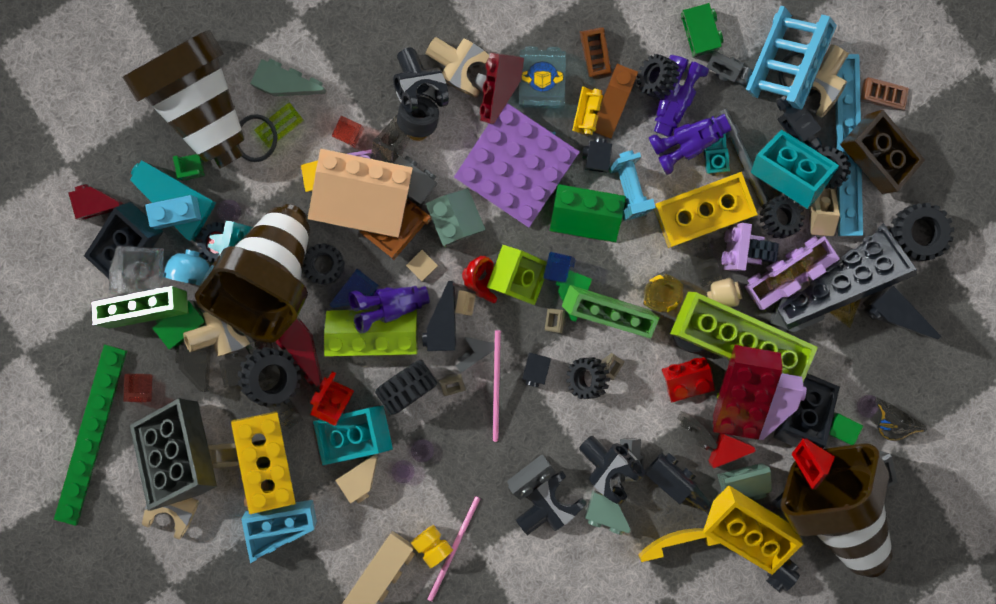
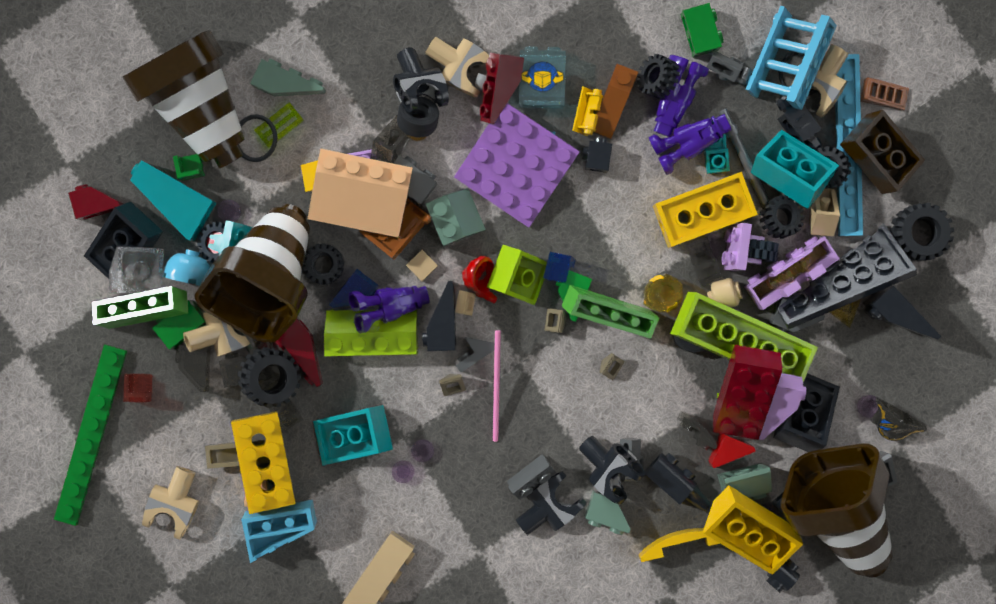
(173, 212): medium azure brick -> none
(173, 454): pearl dark grey slope -> none
(331, 400): red bracket -> none
(348, 131): clear red panel -> none
(358, 480): tan slope -> none
(406, 387): black tyre -> none
(432, 547): yellow wheel -> none
(455, 545): bright pink axle -> none
(536, 369): black brick -> none
(577, 379): black tyre -> none
(587, 53): dark orange slope -> none
(587, 213): green slope -> none
(636, 203): medium azure fence -> none
(688, 379): red bracket -> none
(813, 462): red slope -> none
(845, 429): green panel -> none

